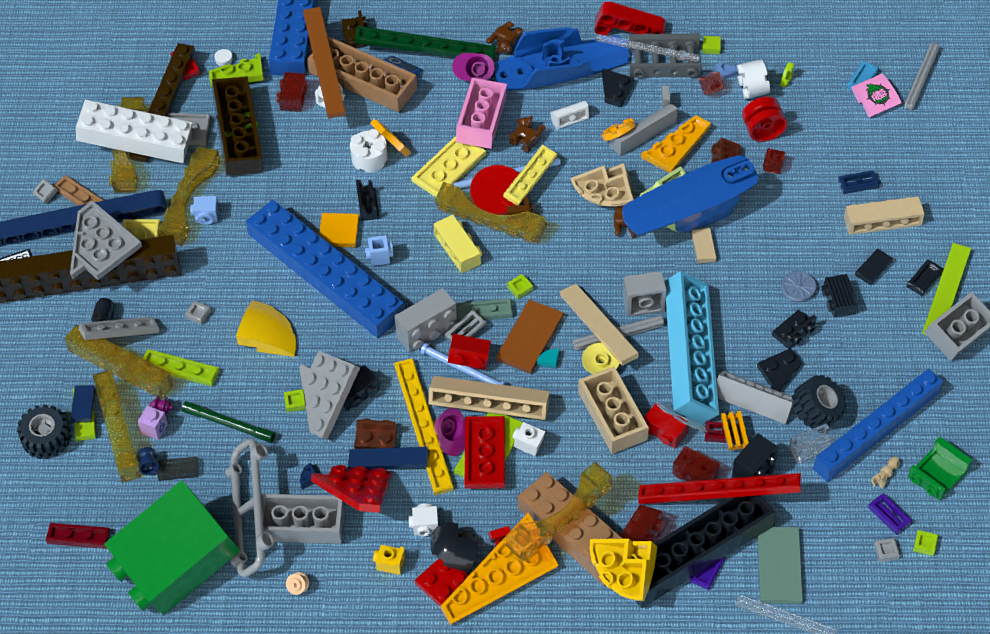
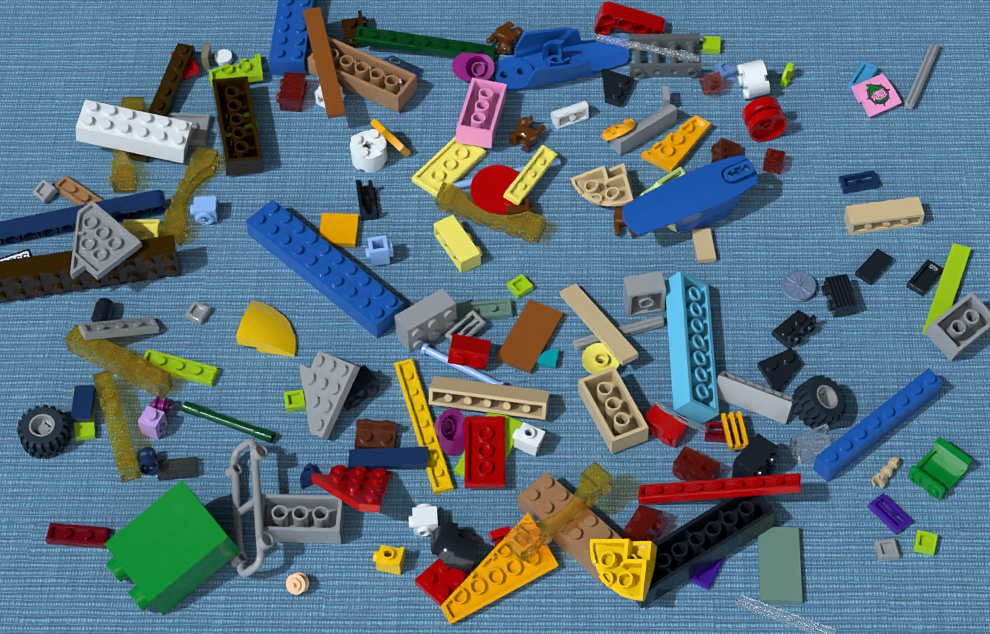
(206, 56): none -> dark tan tile

